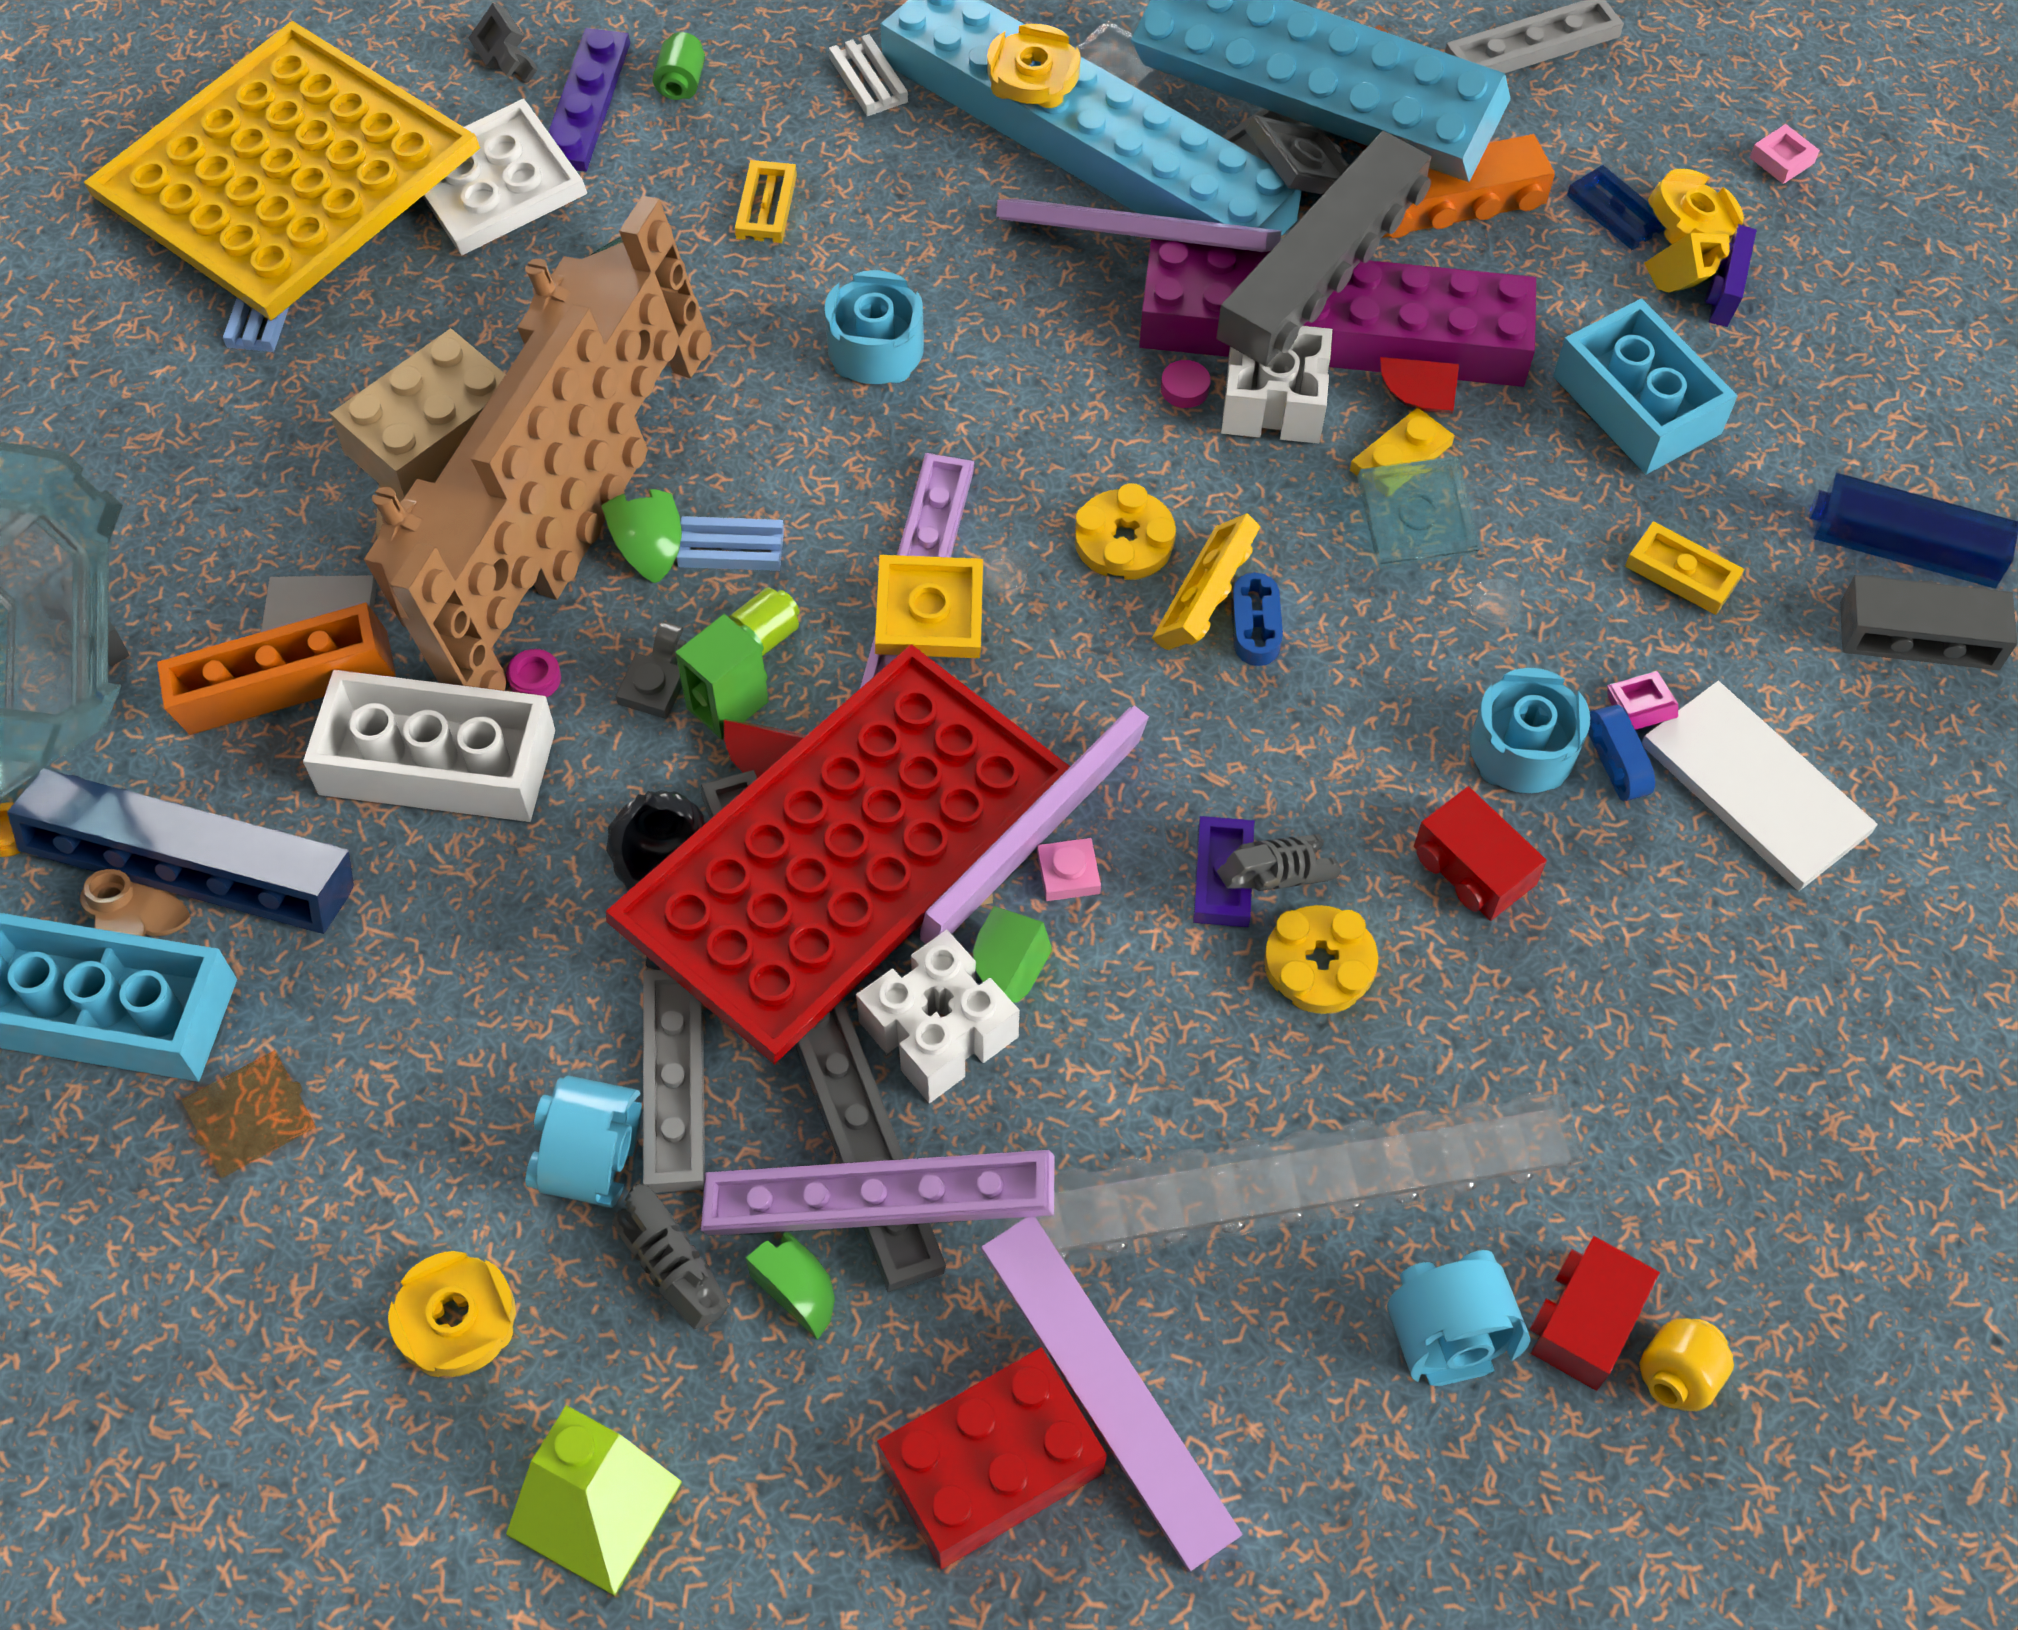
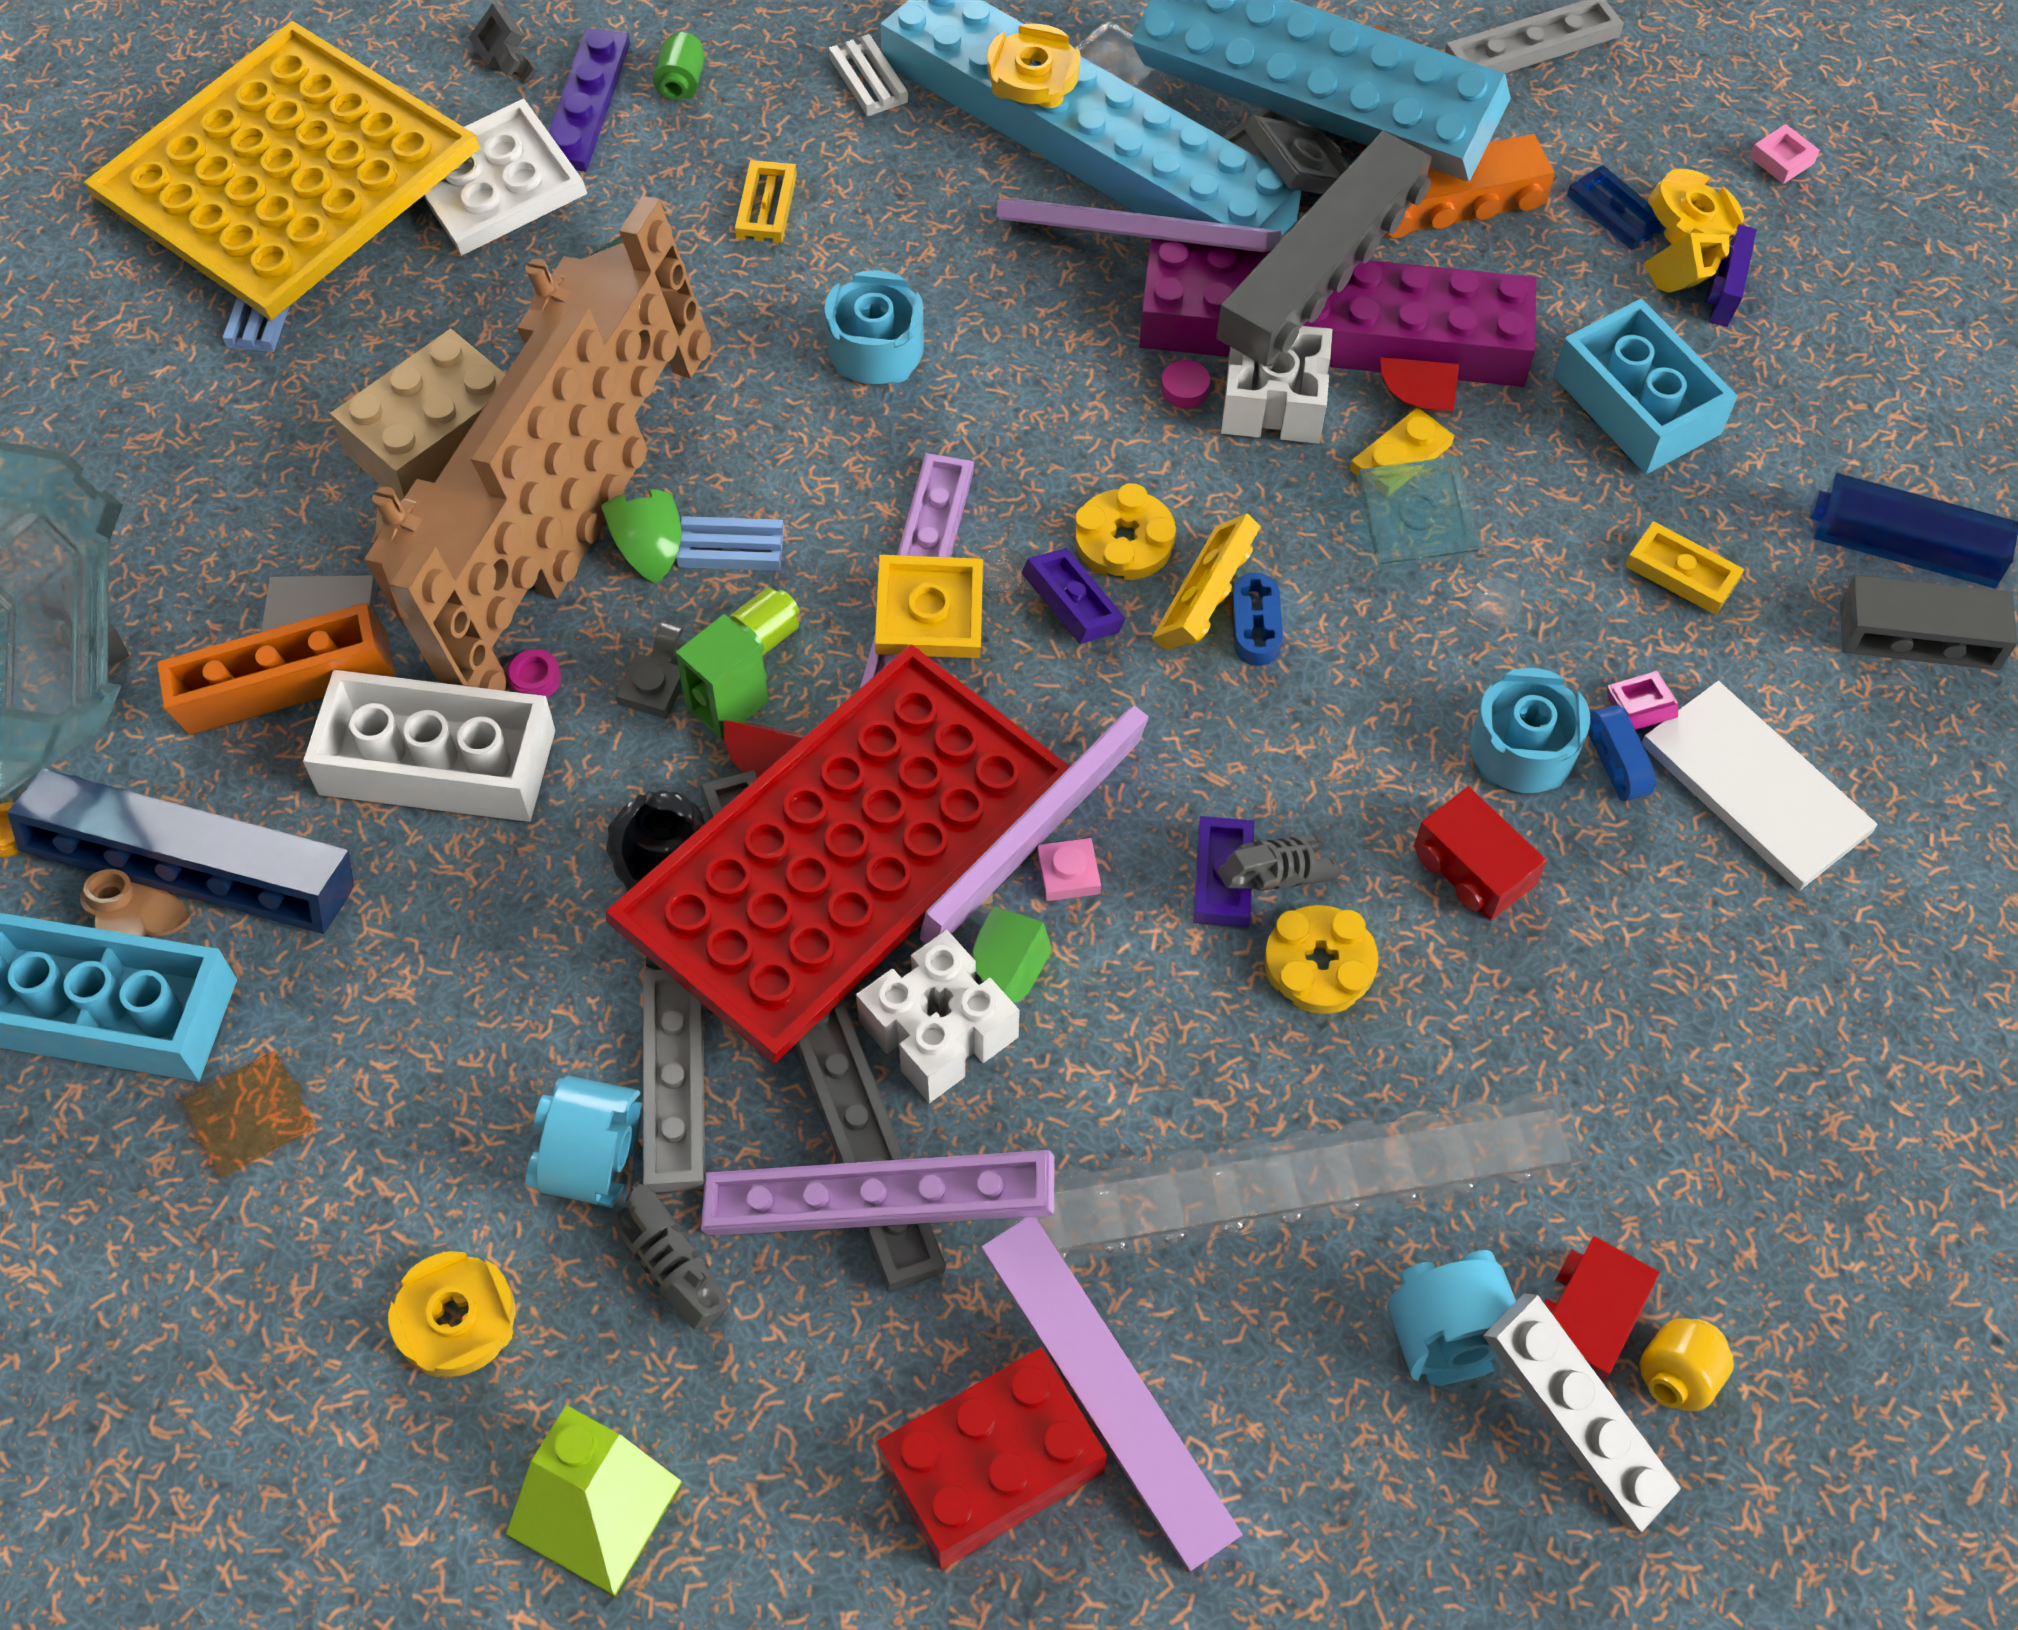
(794, 1281): bright green brick -> none
(1073, 595): none -> dark purple plate
(1582, 1412): none -> plate

